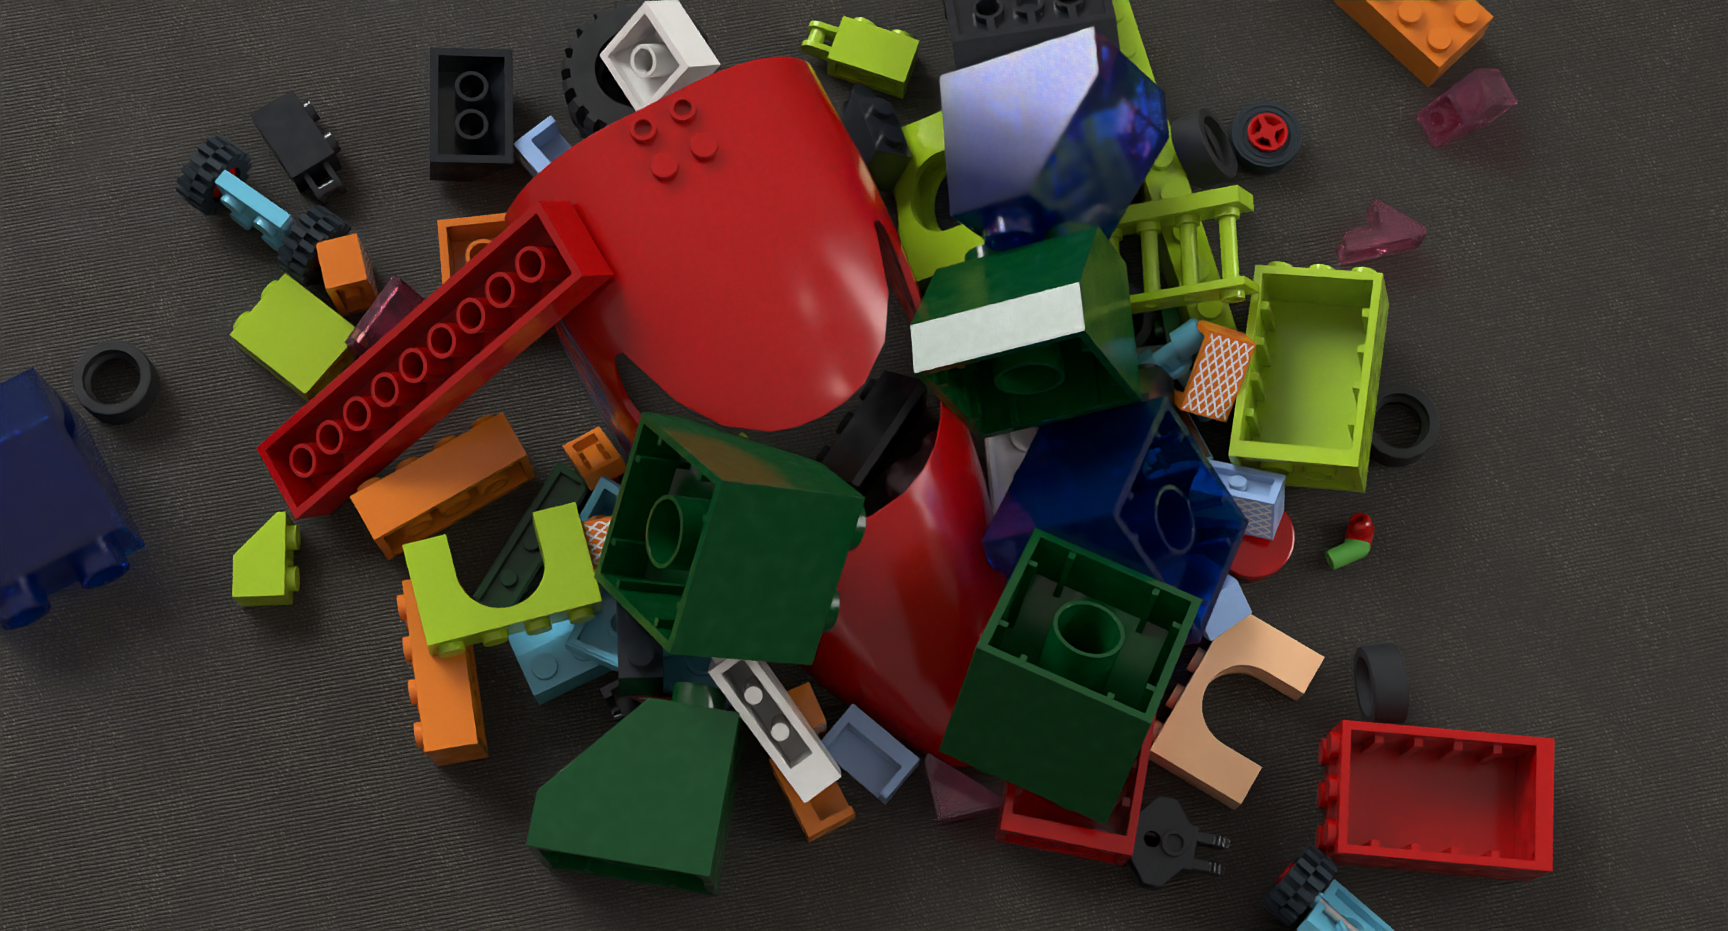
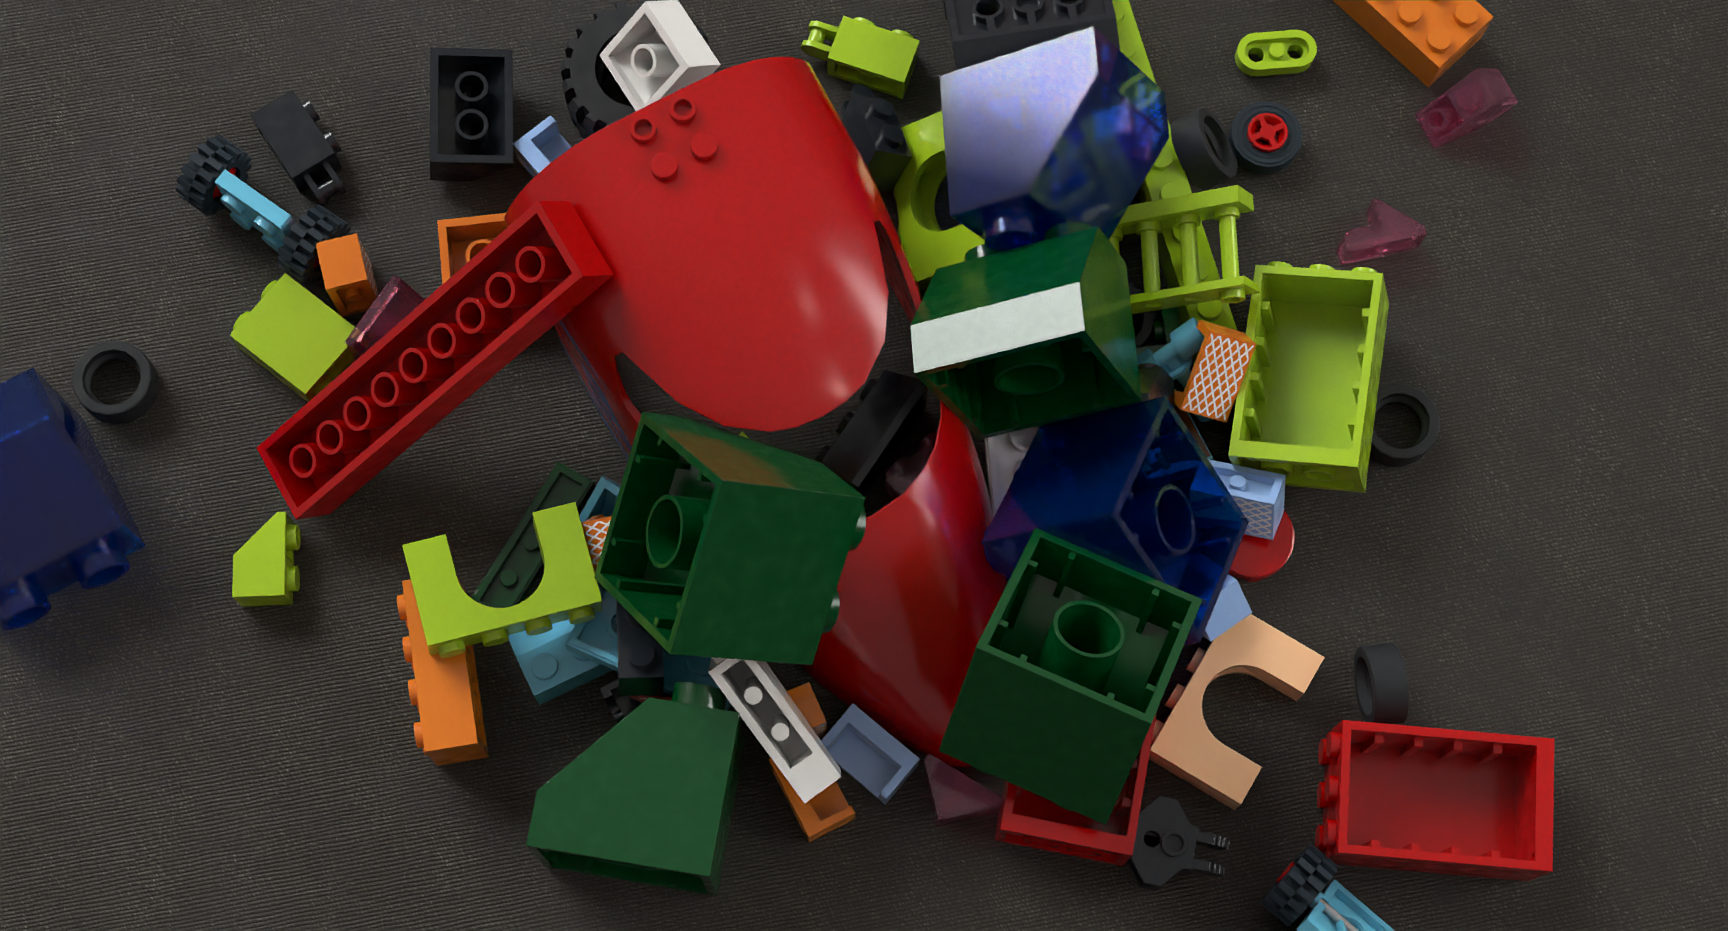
(443, 484): orange brick -> none
(594, 457): orange tile -> none
(1273, 51): none -> lime plate
(1356, 542): arm -> none

